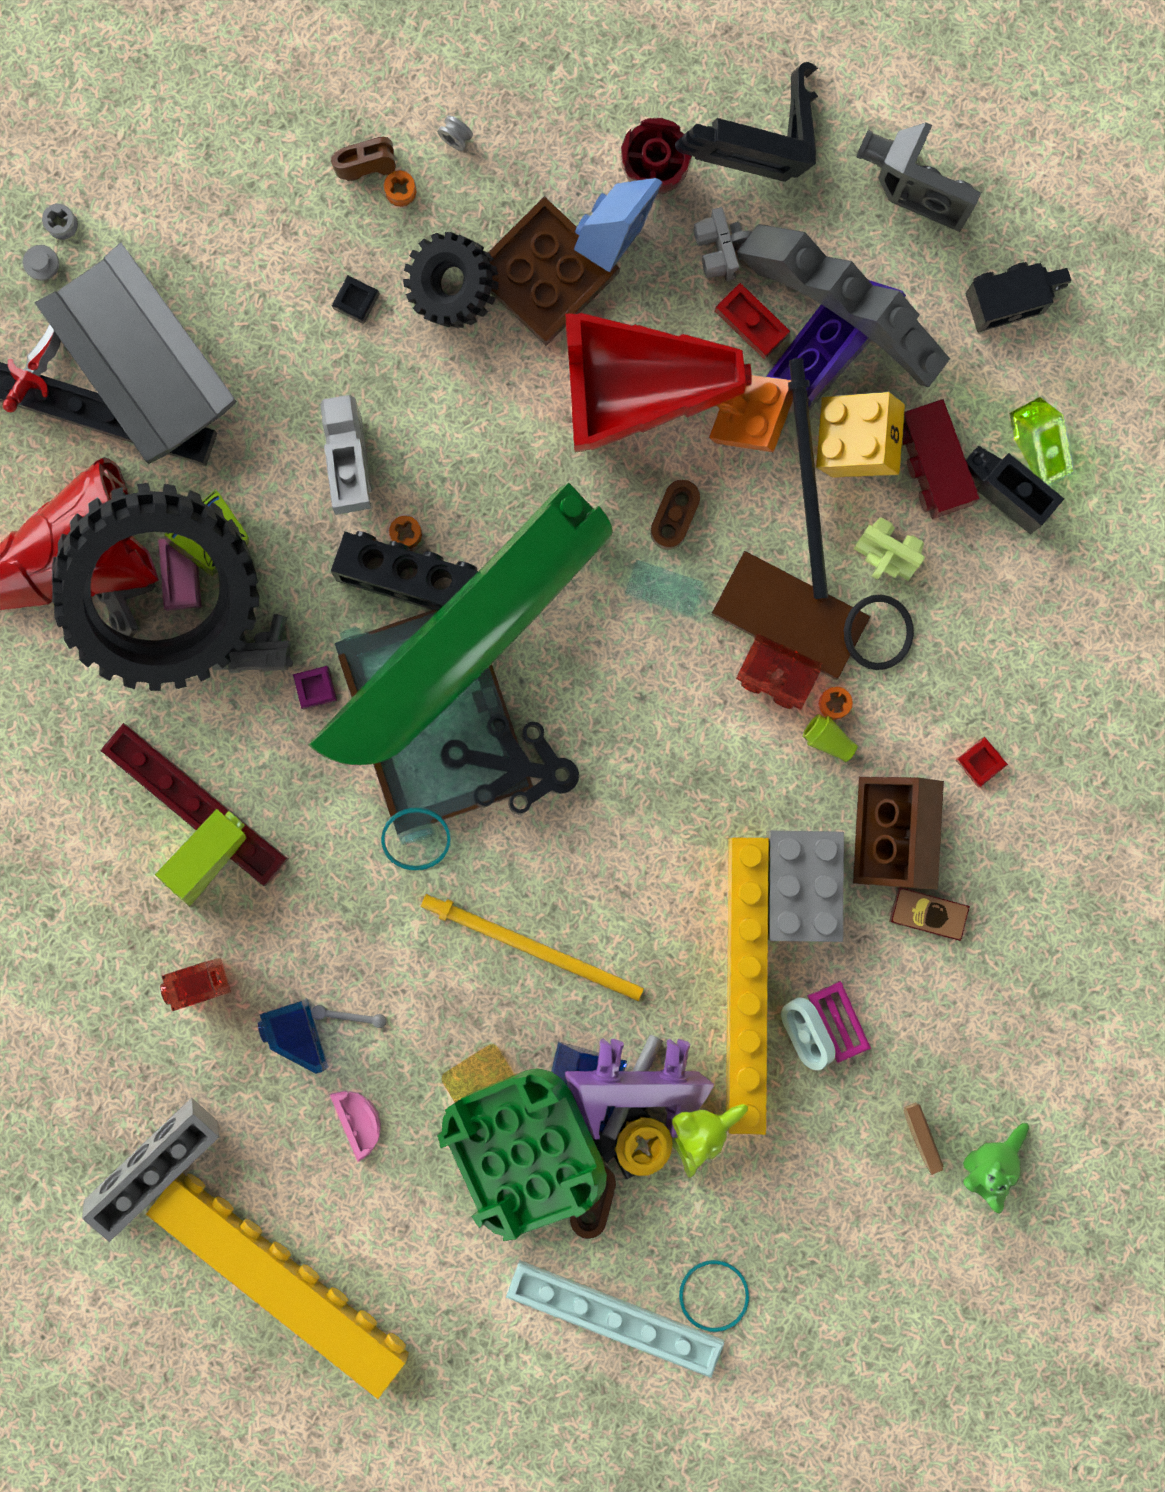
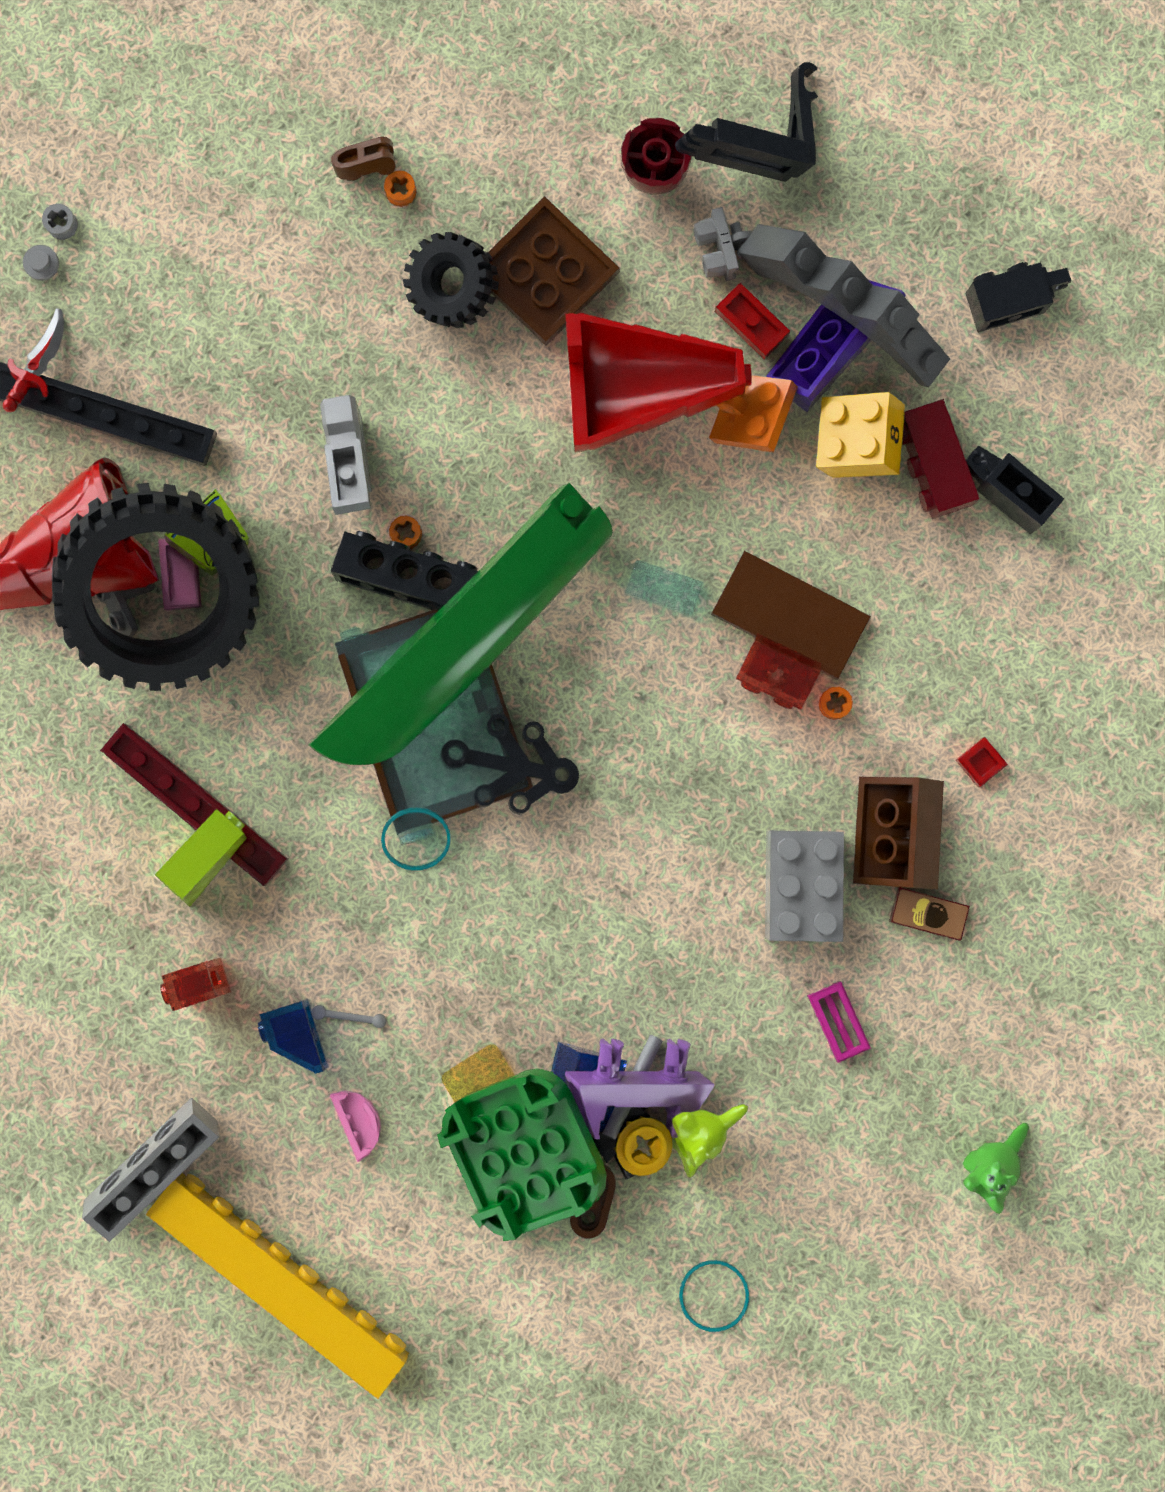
(136, 355): dark grey hinge -> none
(266, 653): flat silver piece -> none
(315, 687): magenta tile -> none
(355, 299): black tile -> none
(449, 911): yellow bar -> none
(455, 133): light grey bush -> none
(615, 1318): light aqua tile -> none
(616, 221): medium blue slope -> none
(675, 516): reddish brown plate -> none
(747, 982): yellow brick -> none
(806, 457): black bar -> none
(808, 1033): light aqua plate -> none
(828, 737): lime cone -> none
(888, 553): yellowish green hips -> none
(909, 632): black tyre -> none
(916, 186): dark grey plate -> none
(923, 1137): medium nougat tile -> none
(1042, 439): clear neon green slope -> none

